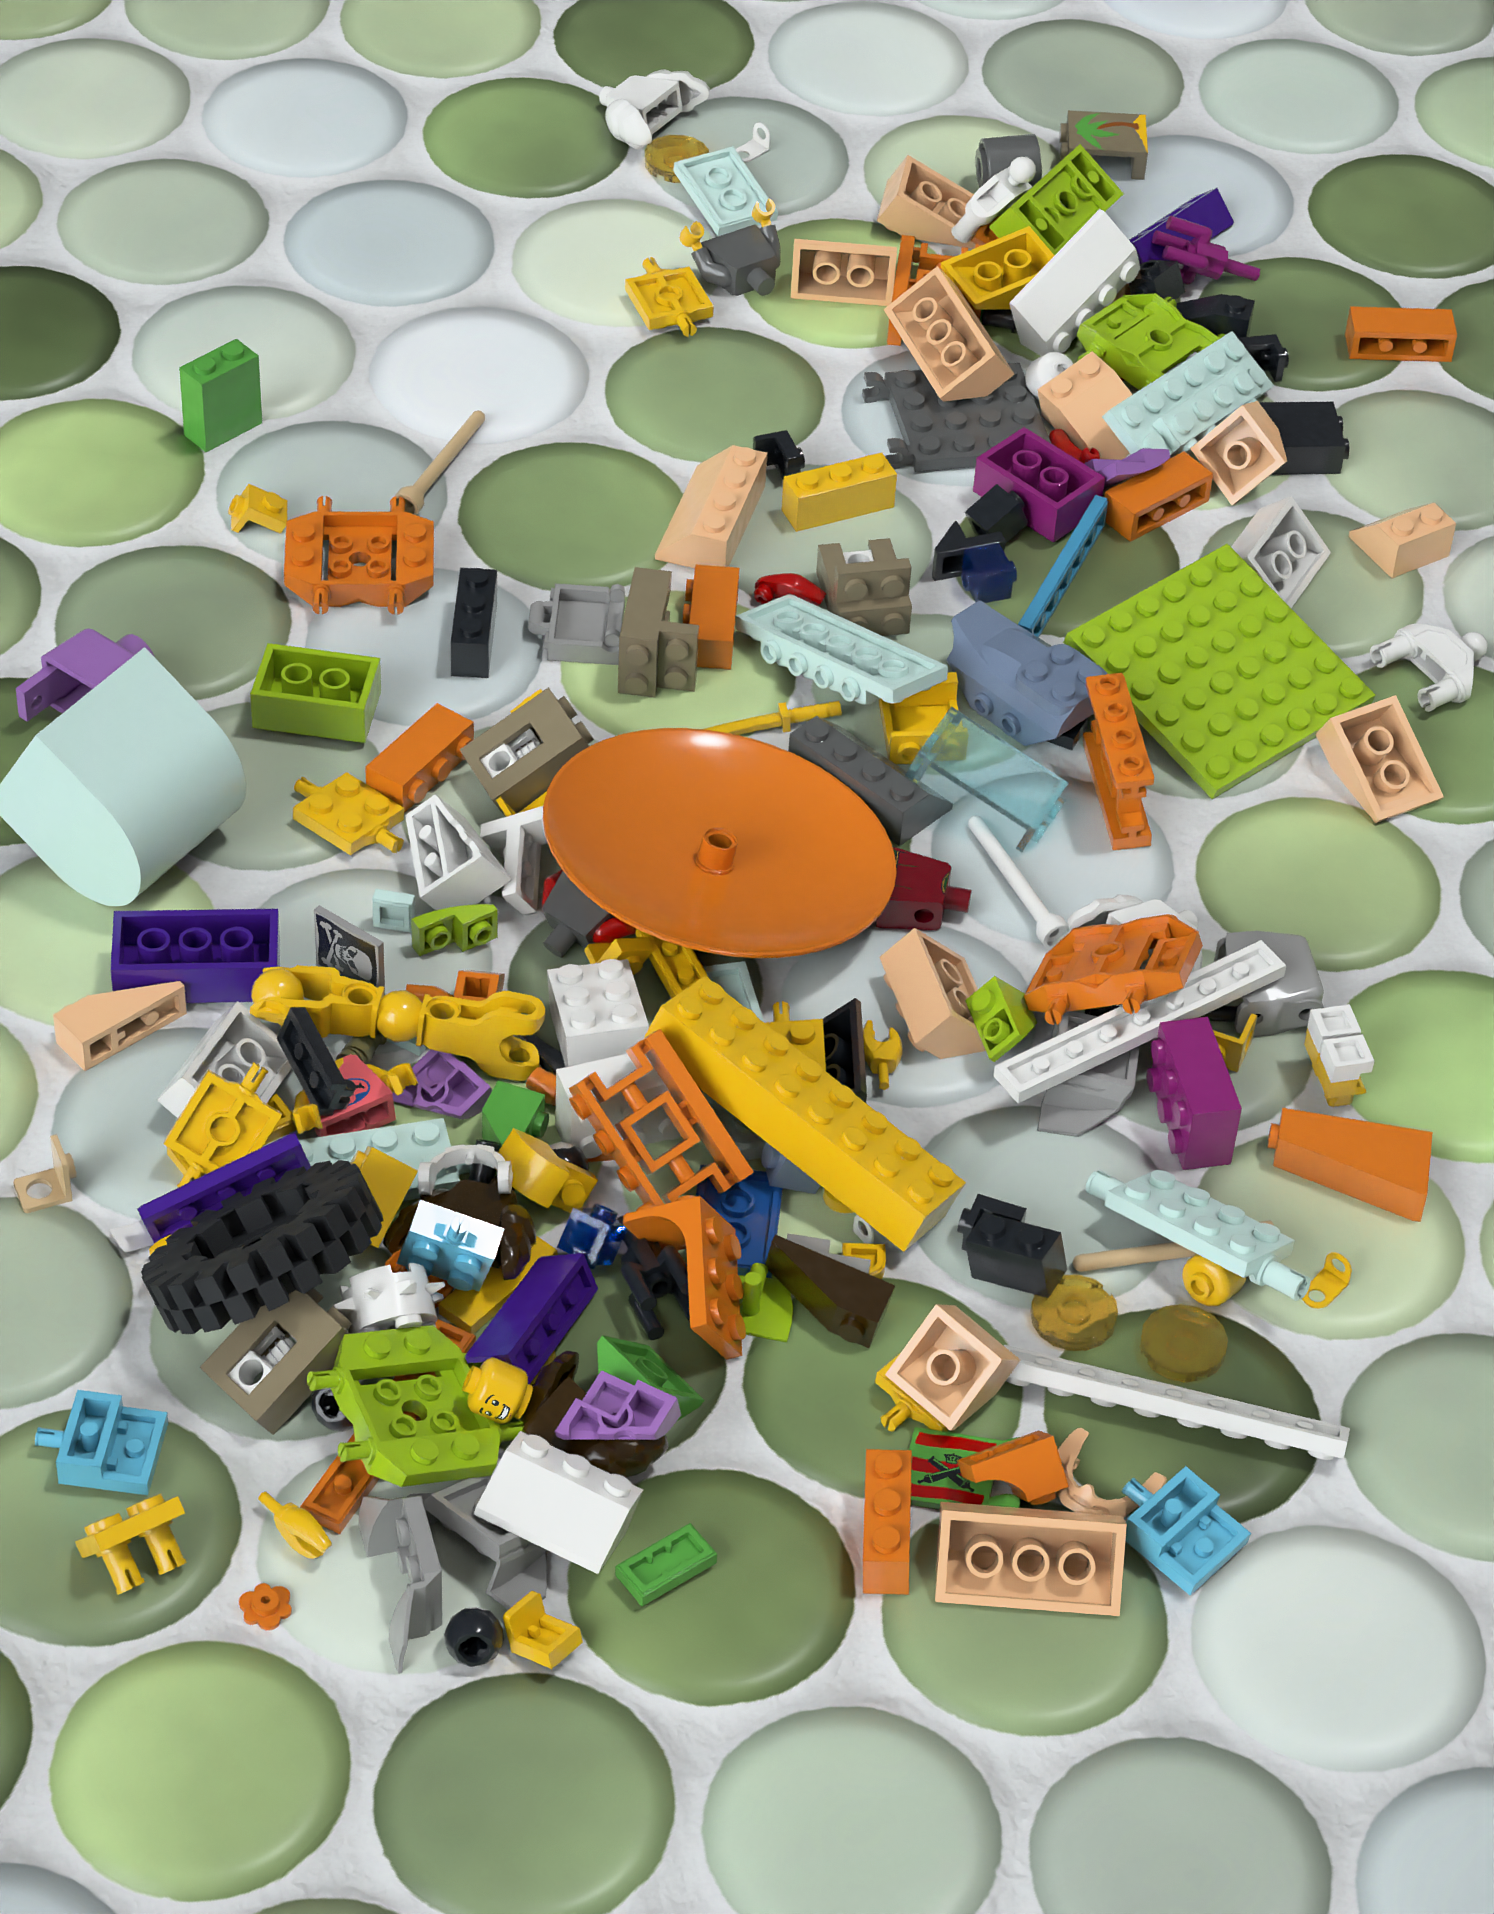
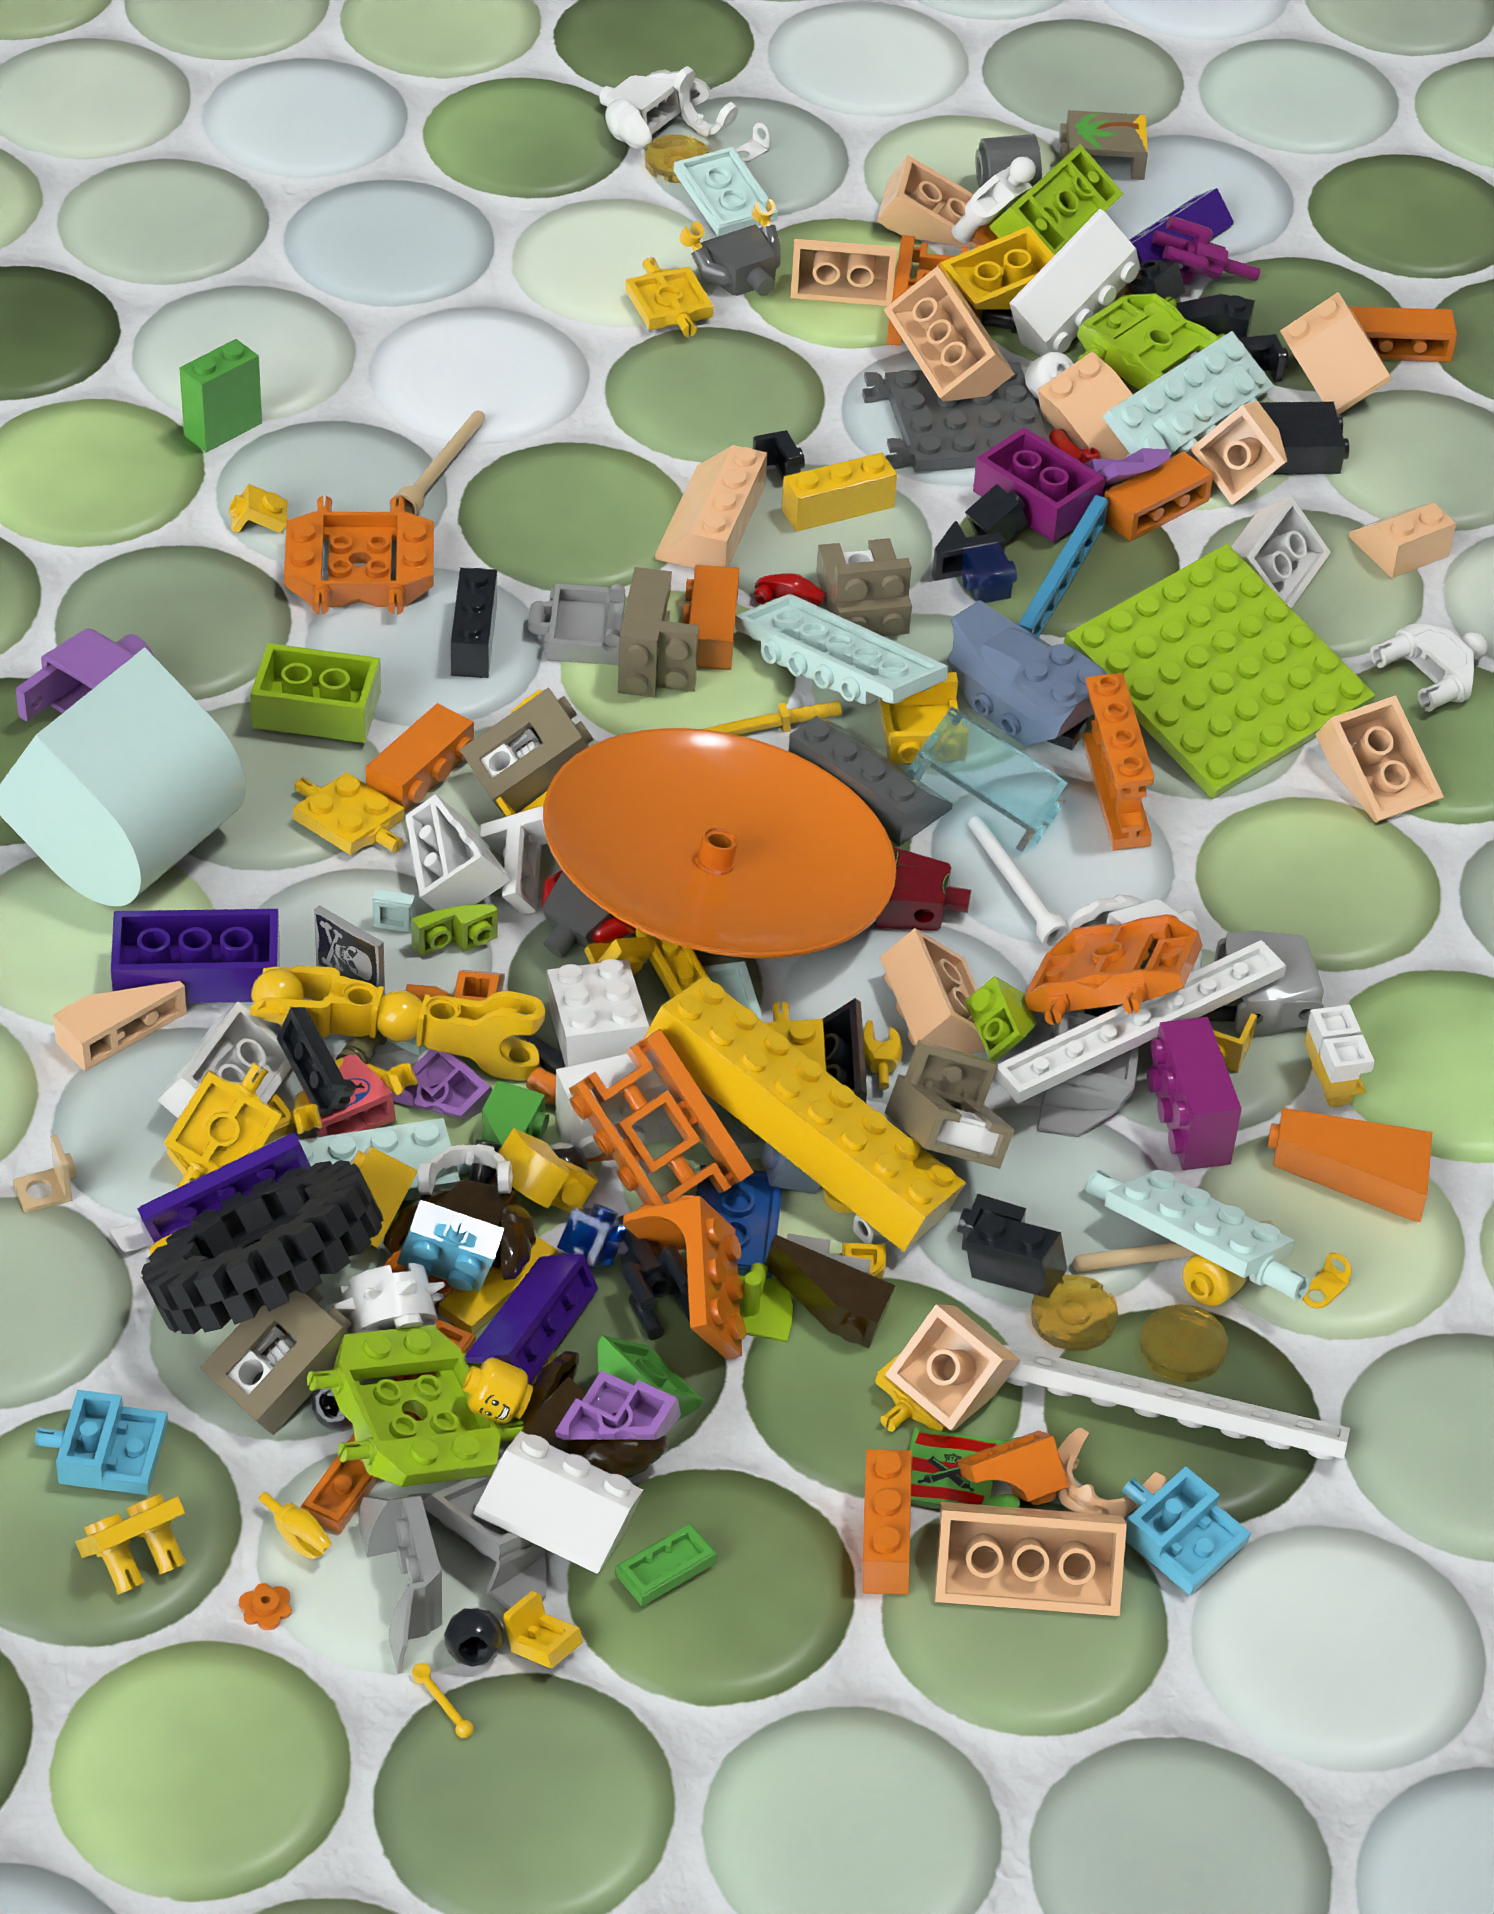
(422, 1674): none -> yellow hinge
(727, 115): none -> white piece
(945, 1108): none -> dark tan brick
(1336, 353): none -> light nougat slope

